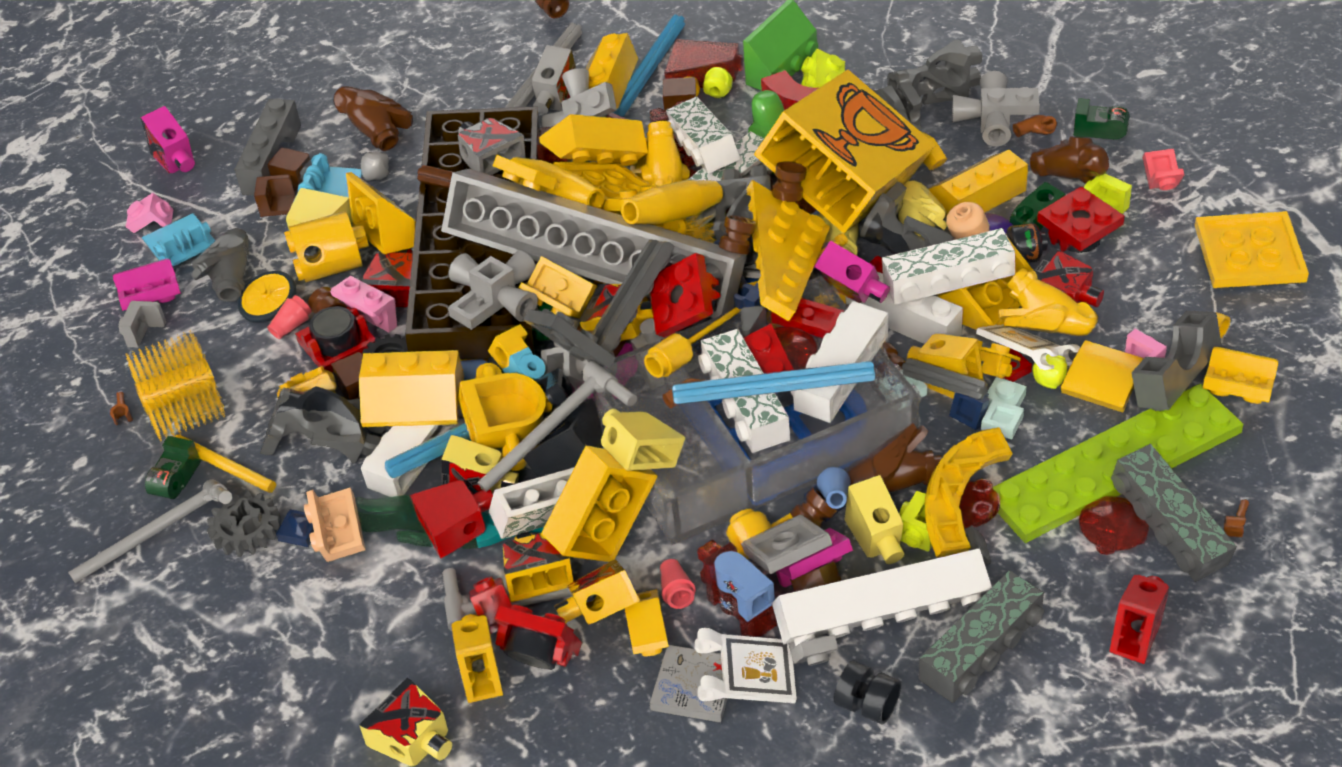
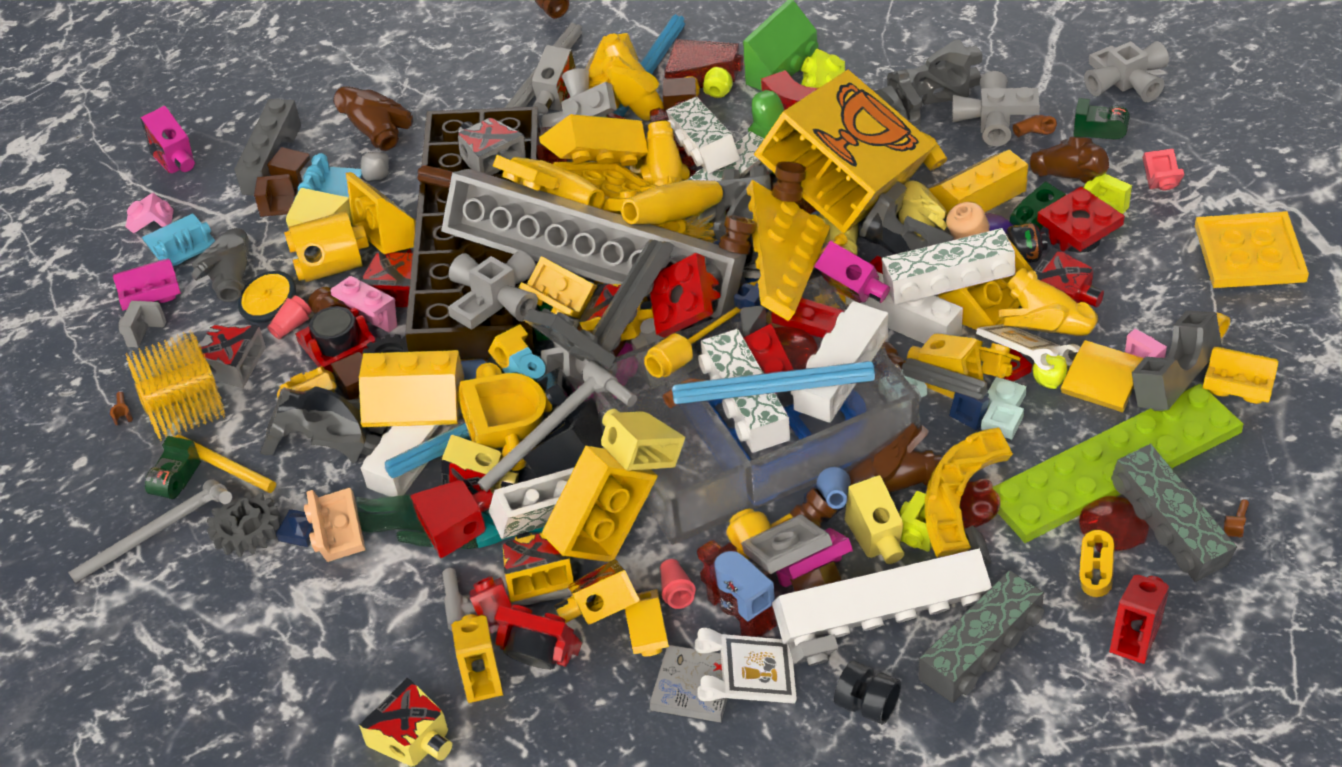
(232, 352): none -> torso
(630, 81): none -> yellow animal
(1104, 563): none -> yellow beam
(1127, 69): none -> light grey brick

